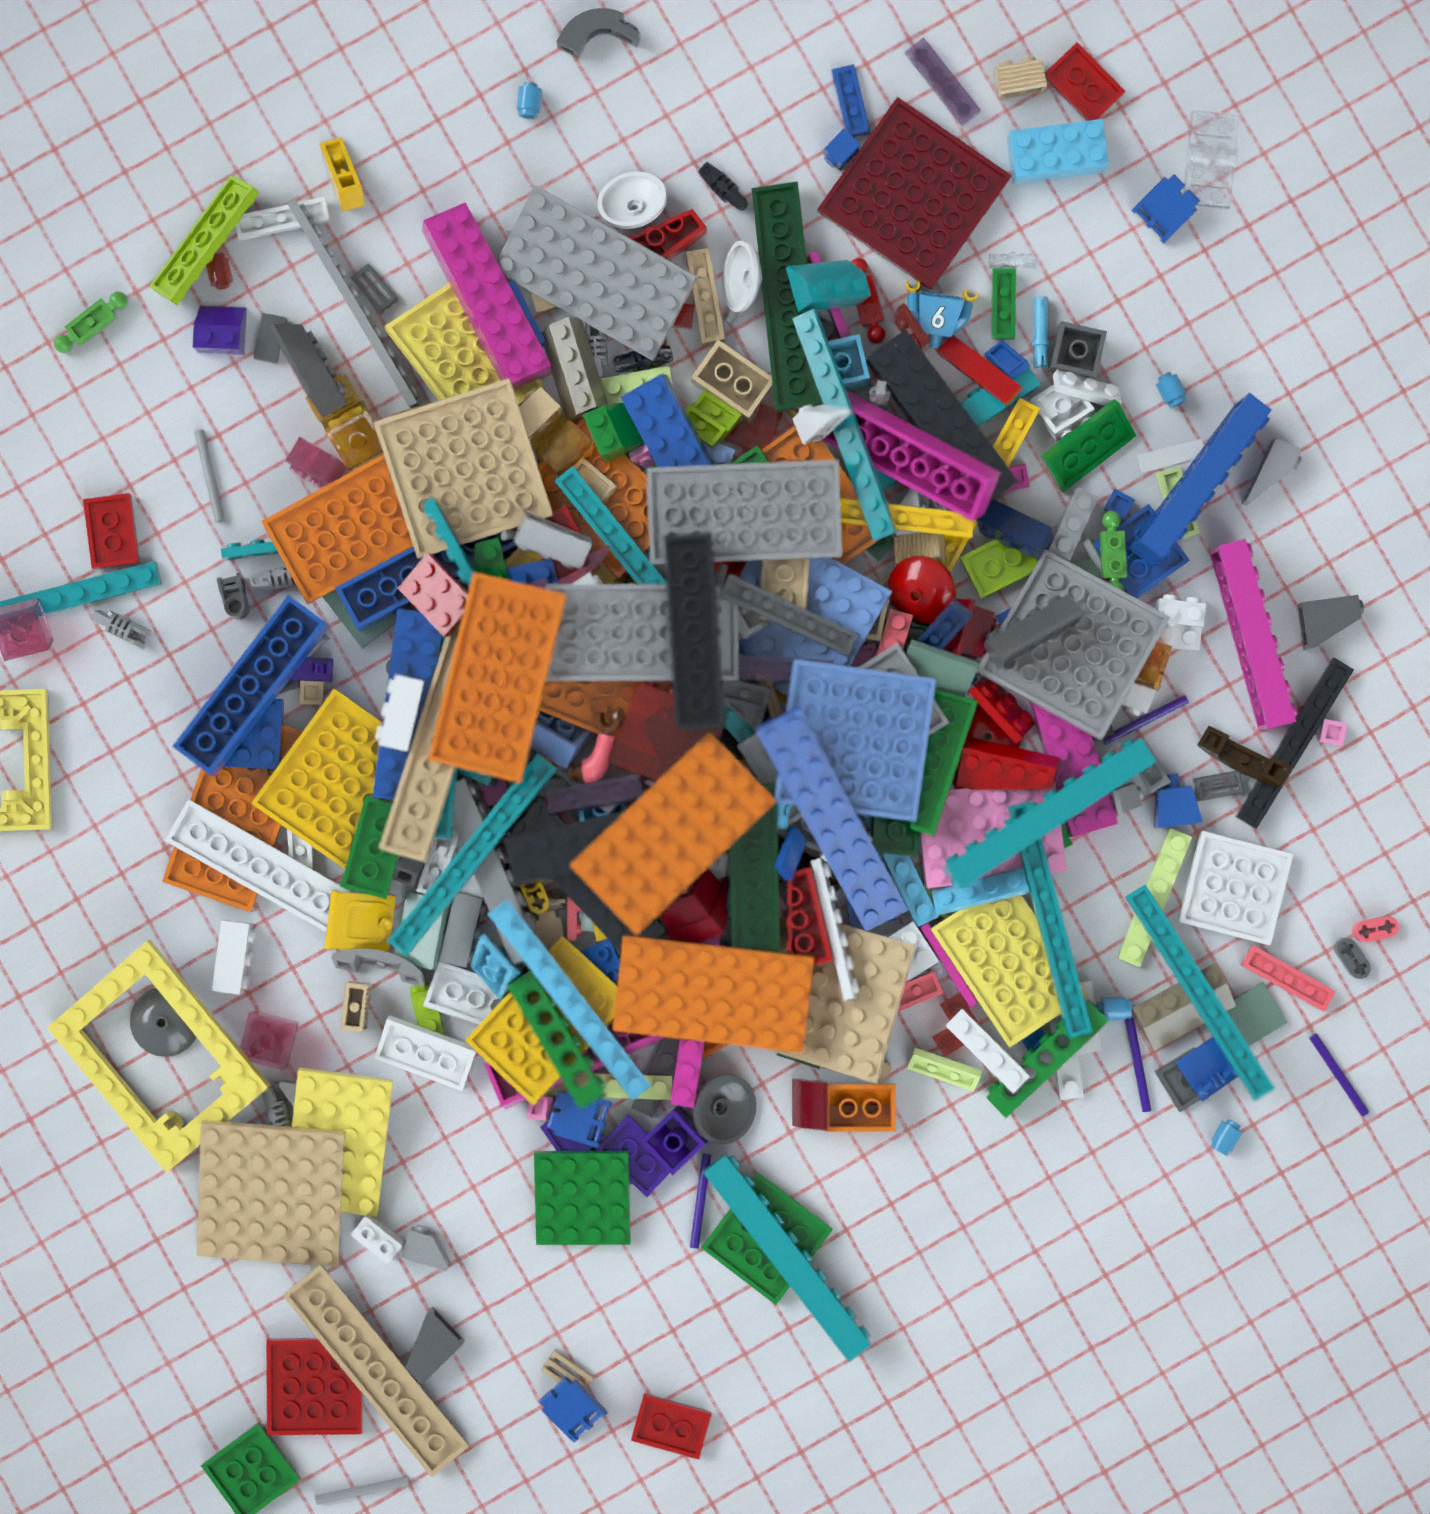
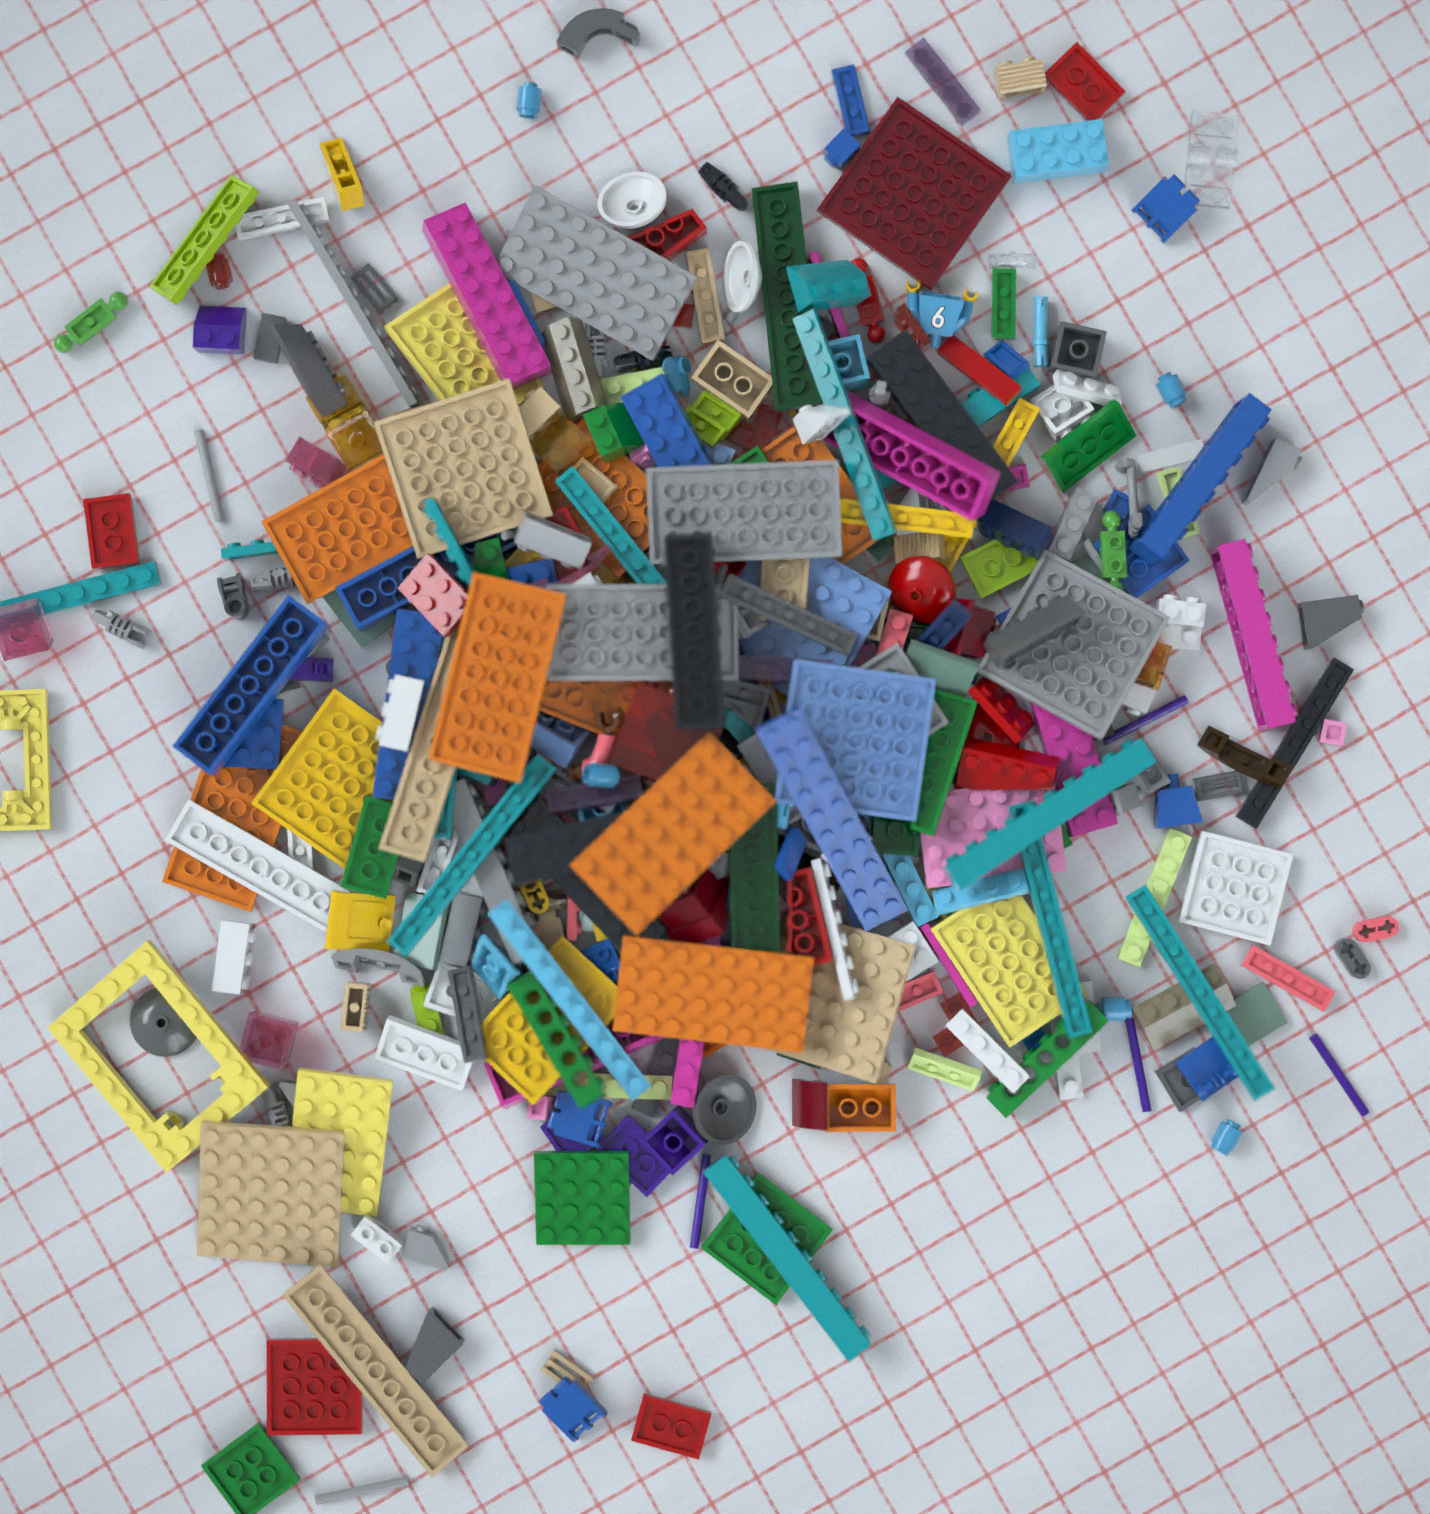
(311, 692): tan plate -> none
(467, 1014): none -> dark grey tile
(601, 775): none -> dark azure brick
(677, 371): none -> dark azure plate
(1135, 521): none -> light grey hinge

